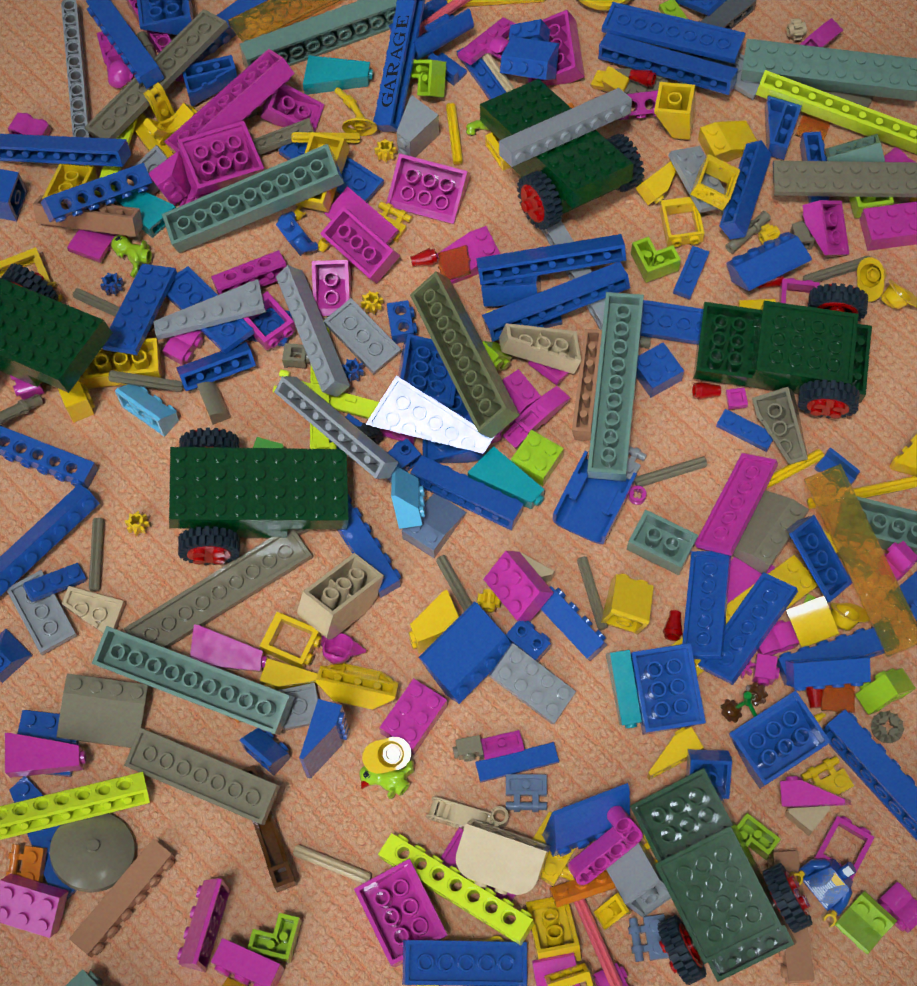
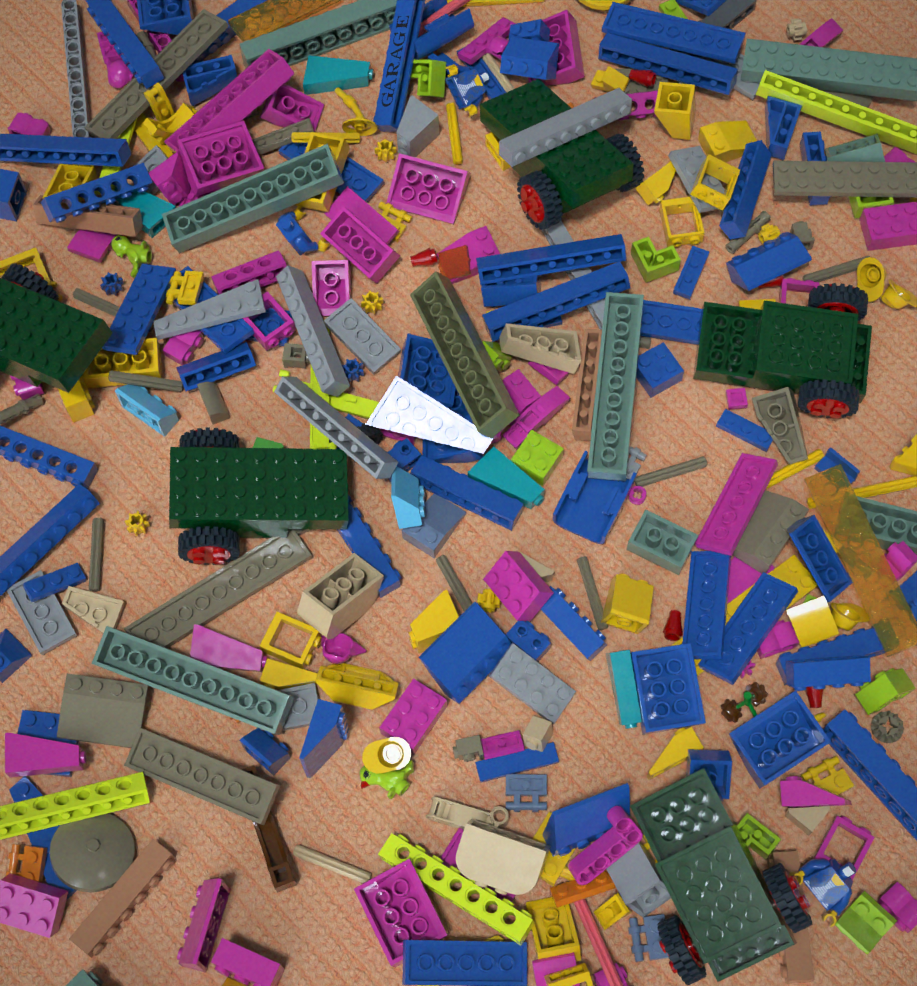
(190, 287): none -> yellow plate
(279, 944): lime brick -> none
(400, 322): blue brick -> none
(466, 87): none -> blue torso
(477, 124): lime arm -> none
(537, 733): none -> tan brick
(705, 390): red cone -> none
(765, 669): dark pink brick -> none
(812, 124): clear orange piece -> none
(827, 226): dark pink slope -> none
(839, 699): clear orange piece -> none

